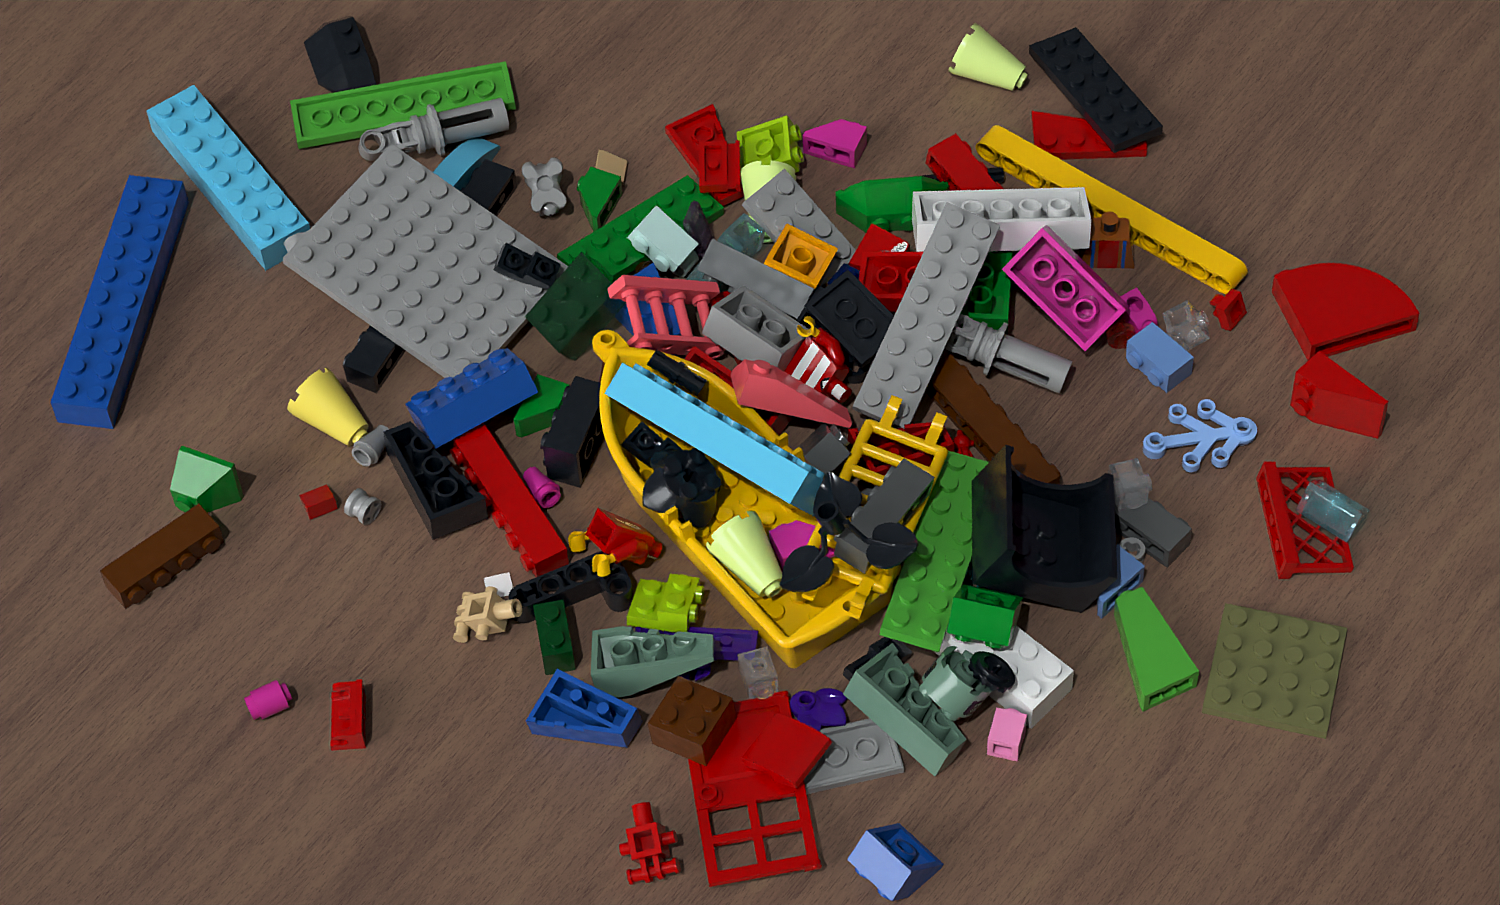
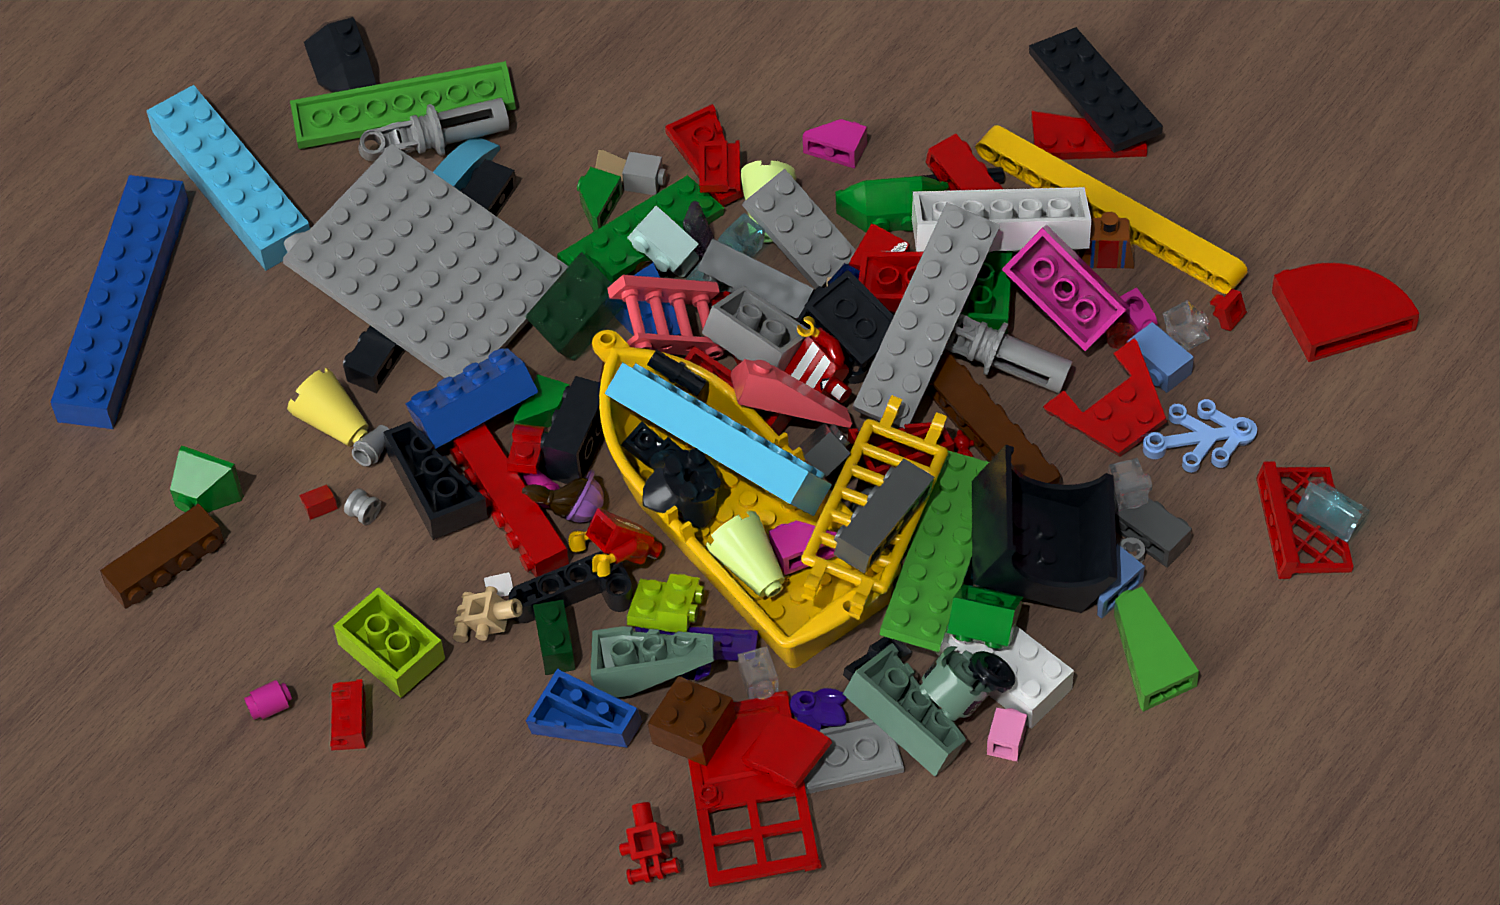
(389, 642): none -> lime brick
(525, 450): none -> red brick
(526, 268): black slope -> none
(544, 183): light grey animal -> none
(574, 501): none -> piece
(643, 173): none -> light grey brick
(771, 142): lime plate -> none
(801, 256): light orange slope -> none
(834, 502): black plant -> none
(893, 861): blue slope -> none
(987, 61): yellowish green cone -> none
(1122, 415): none -> red wing
(1274, 670): olive plate -> none
(1337, 398): red slope -> none

